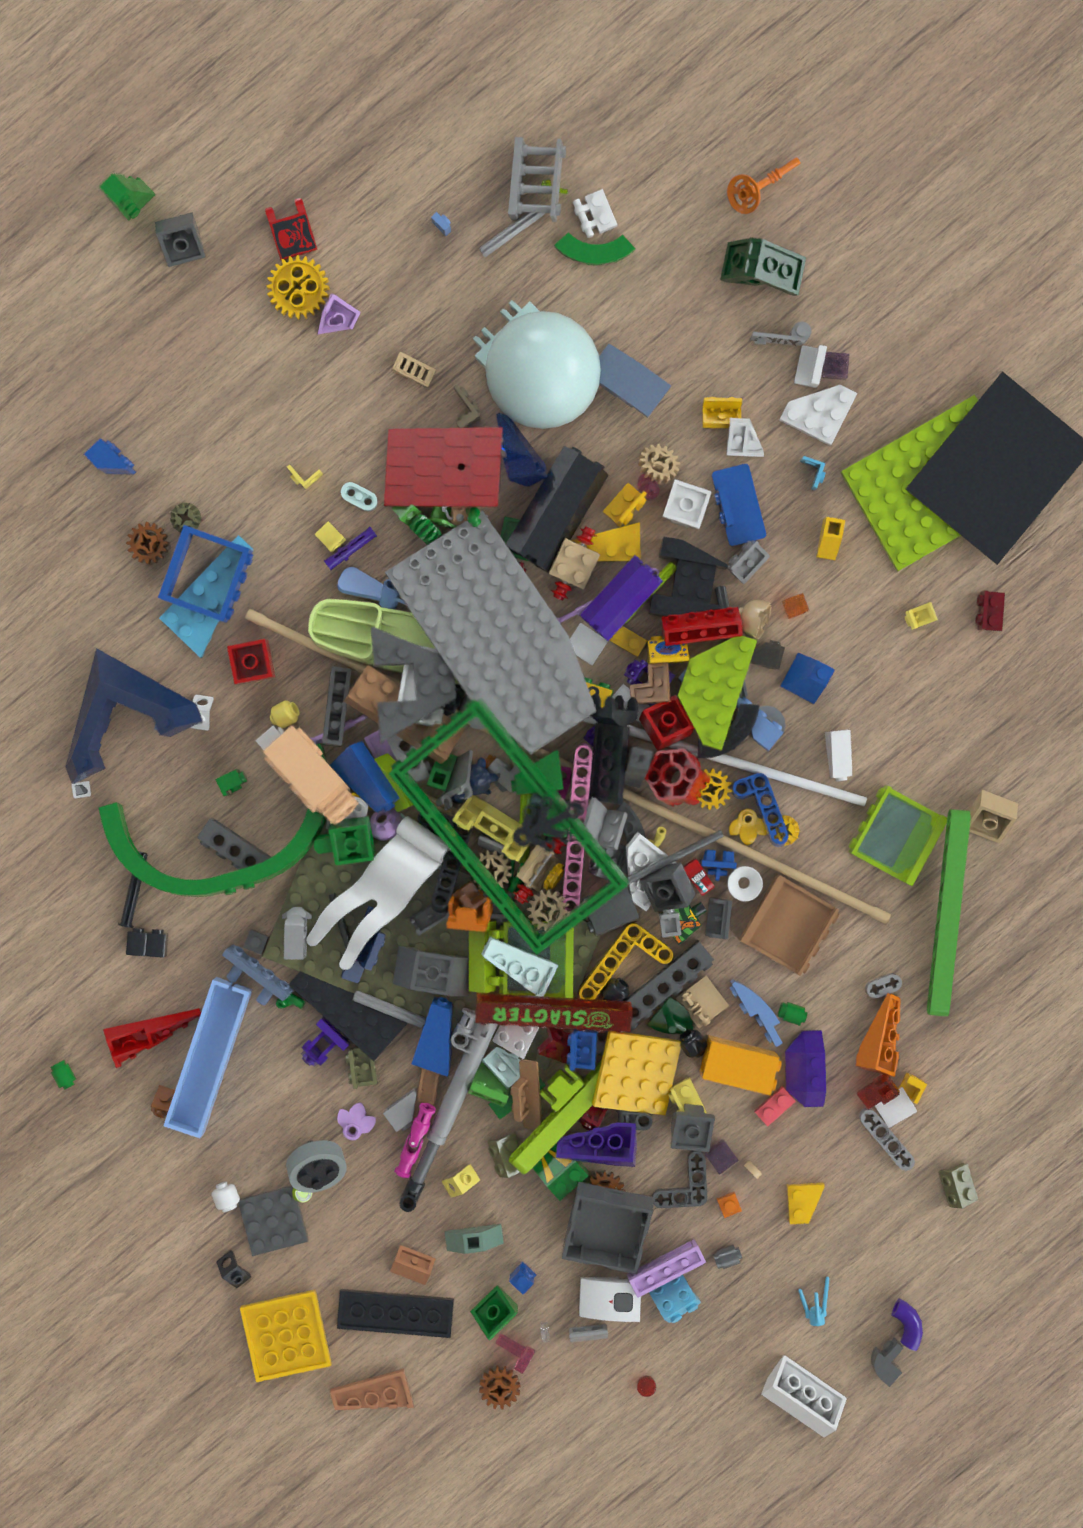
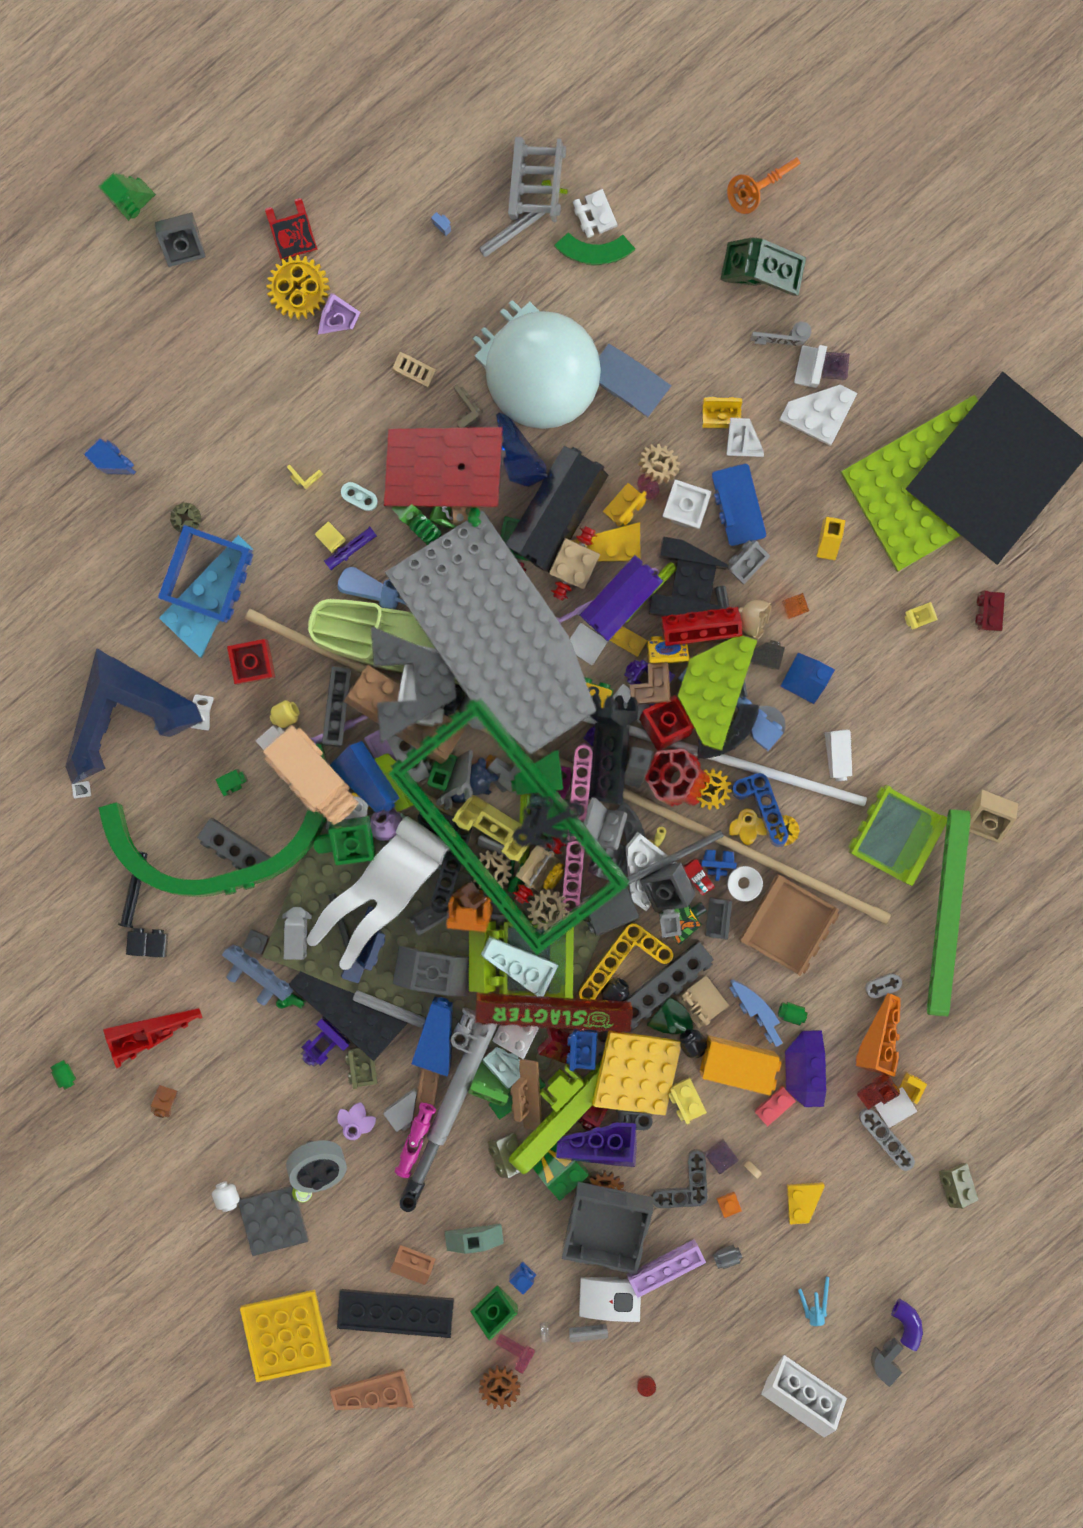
(140, 545): dark orange gear -> none
(208, 1057): light blue piece -> none
(233, 1273): black bracket -> none
(461, 1181): light yellow bracket -> none
(675, 1299): medium azure bracket -> none
(692, 1129): dark grey panel -> none
(819, 477): medium azure bracket -> none

